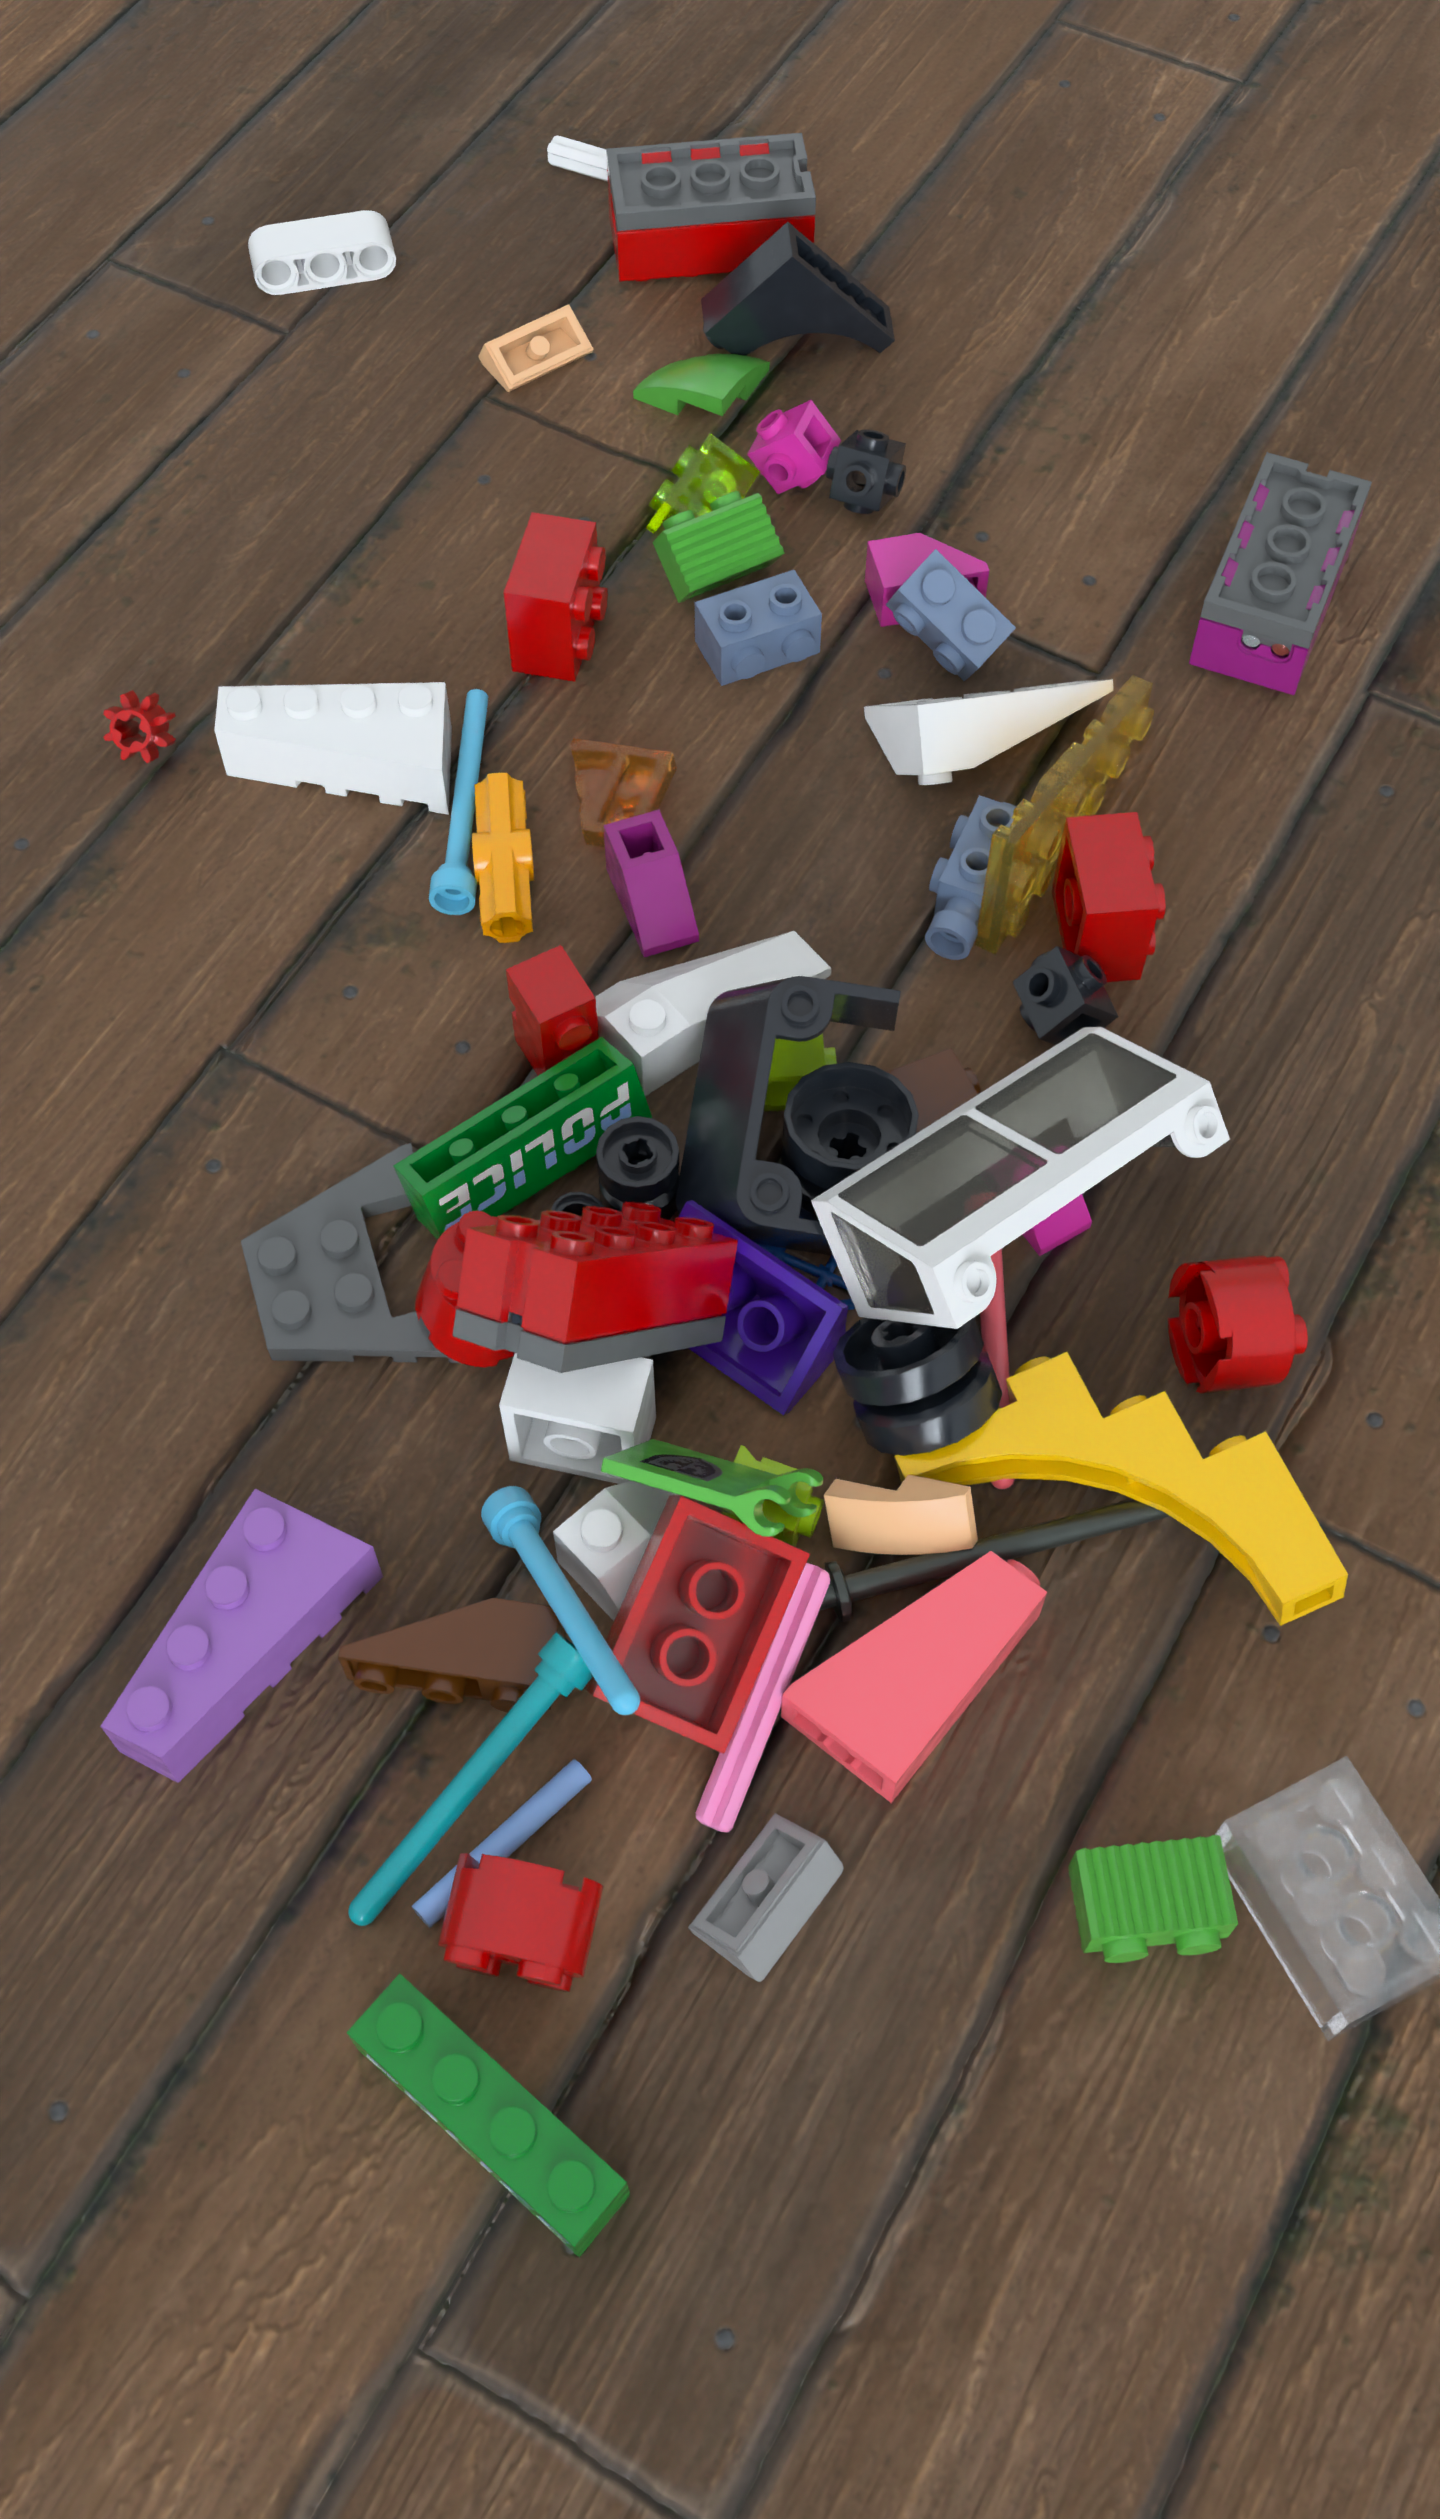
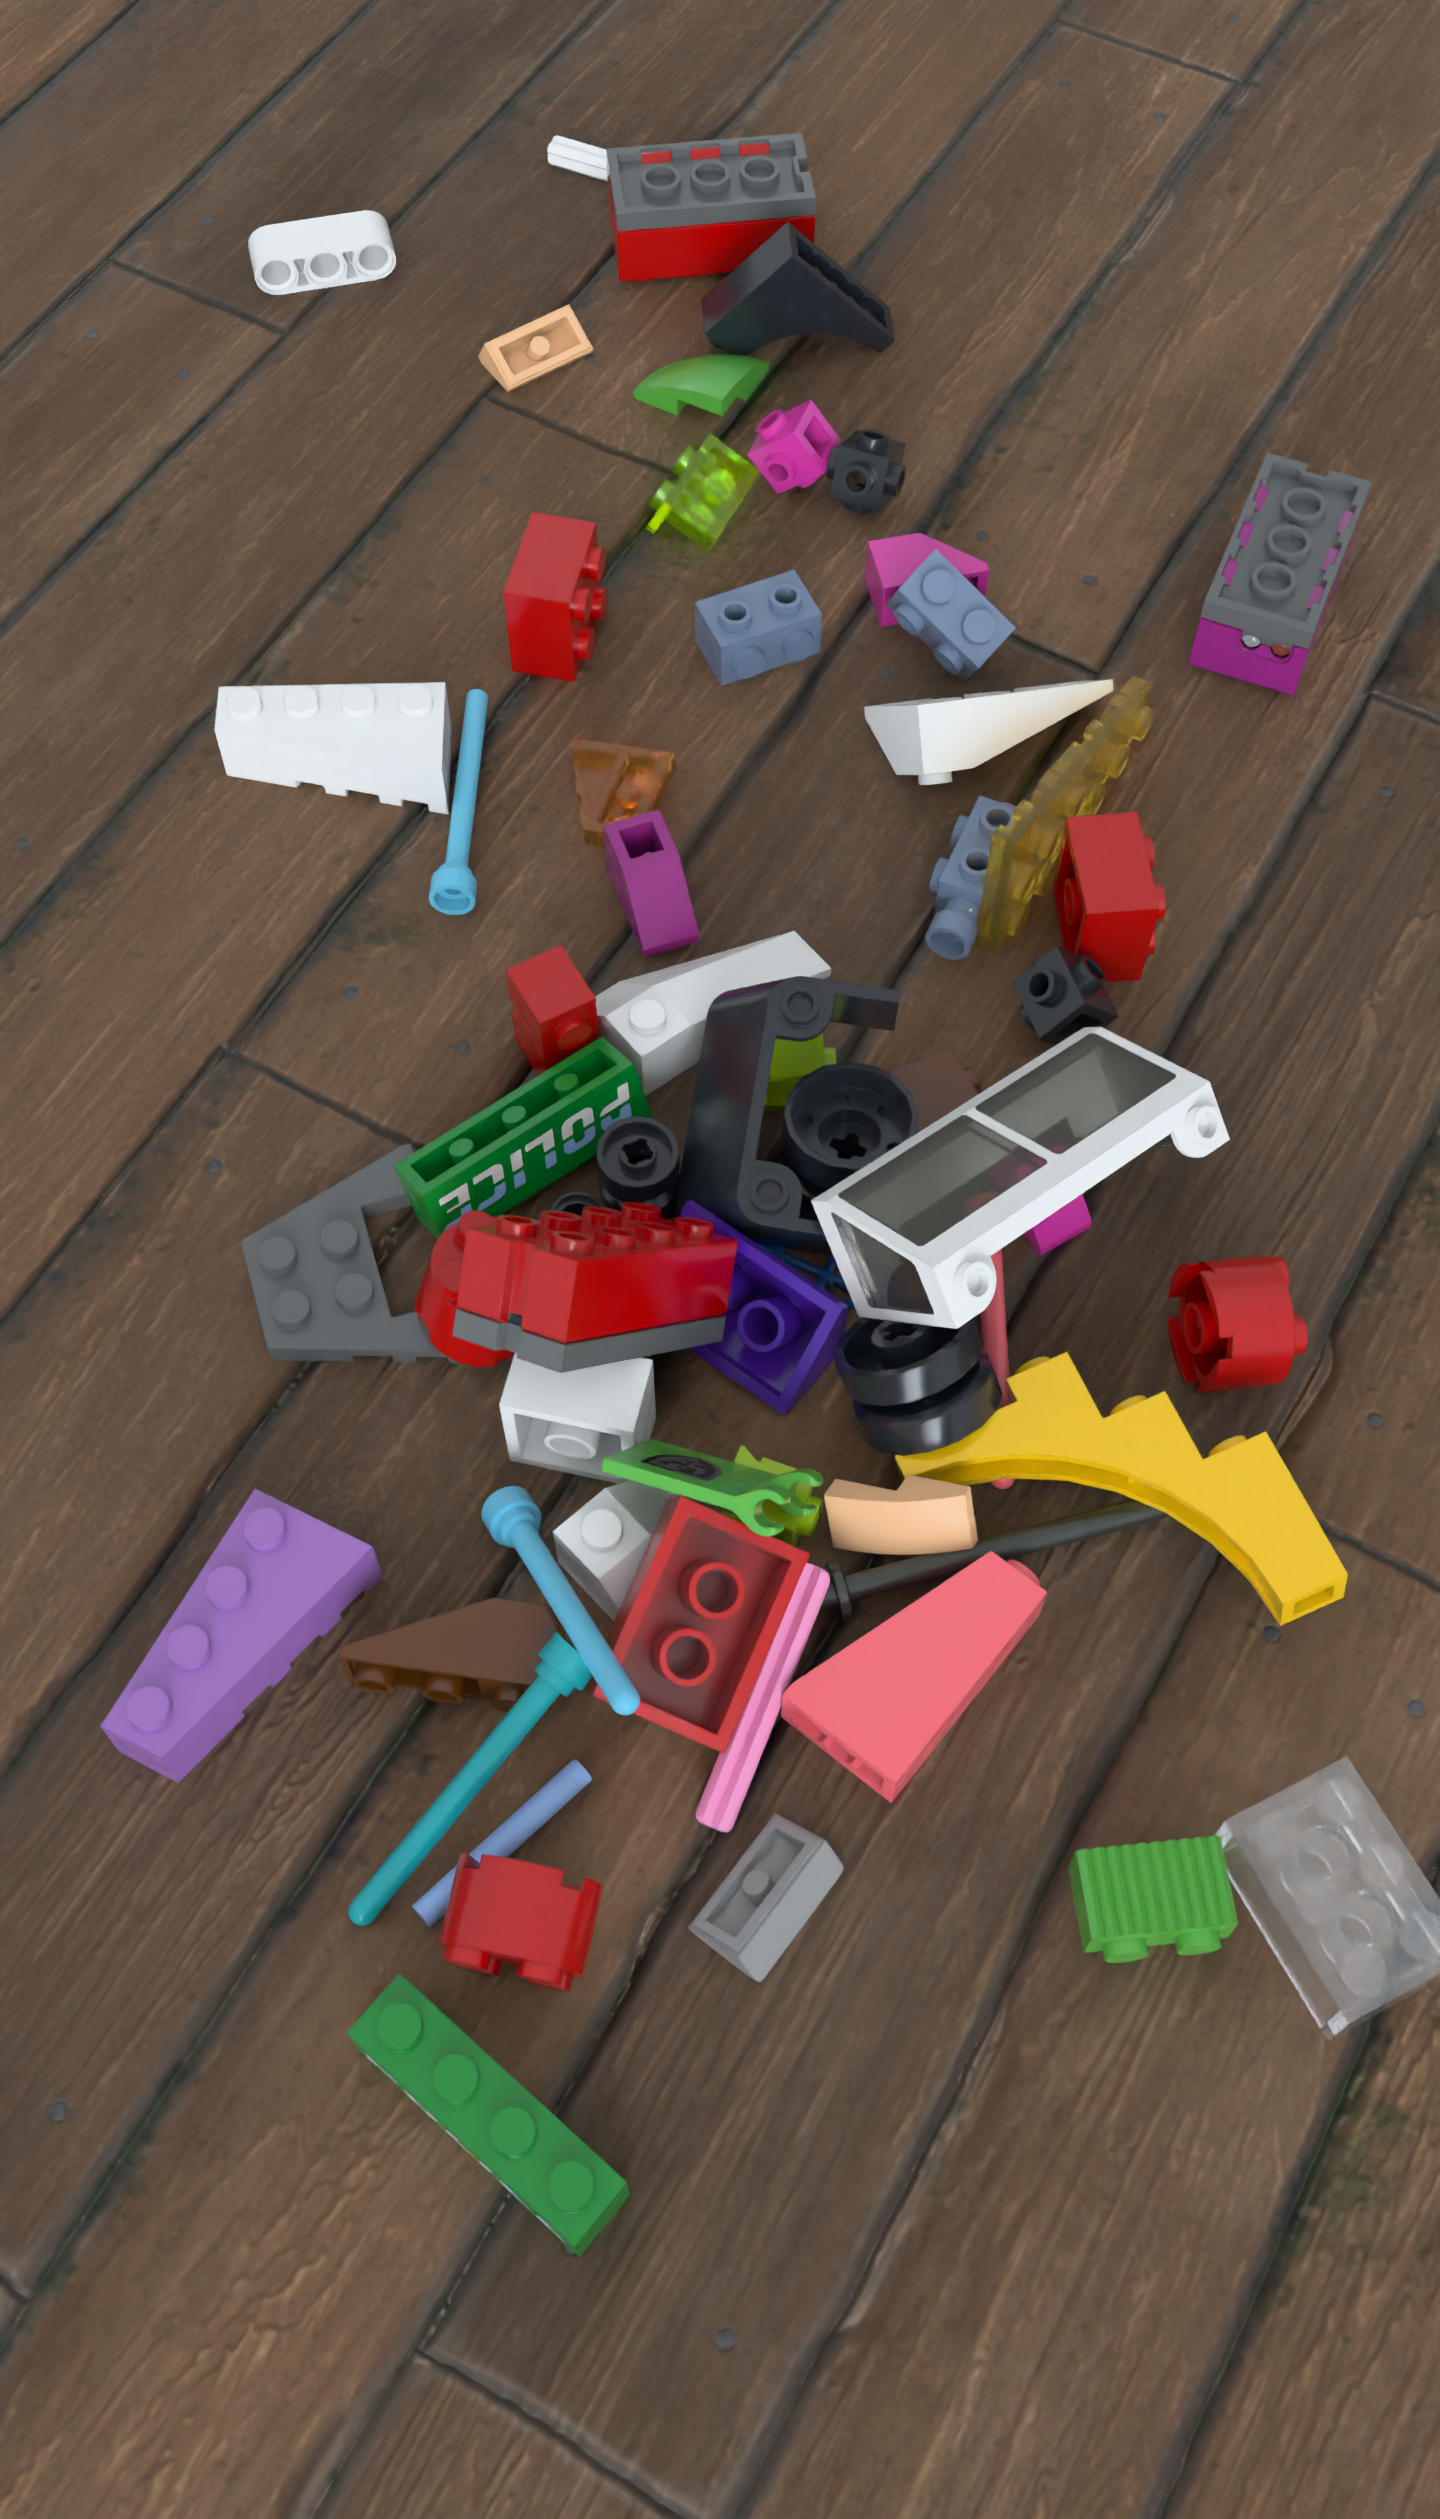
(153, 723): red gear -> none
(503, 858): light orange piece -> none
(717, 545): bright green brick -> none

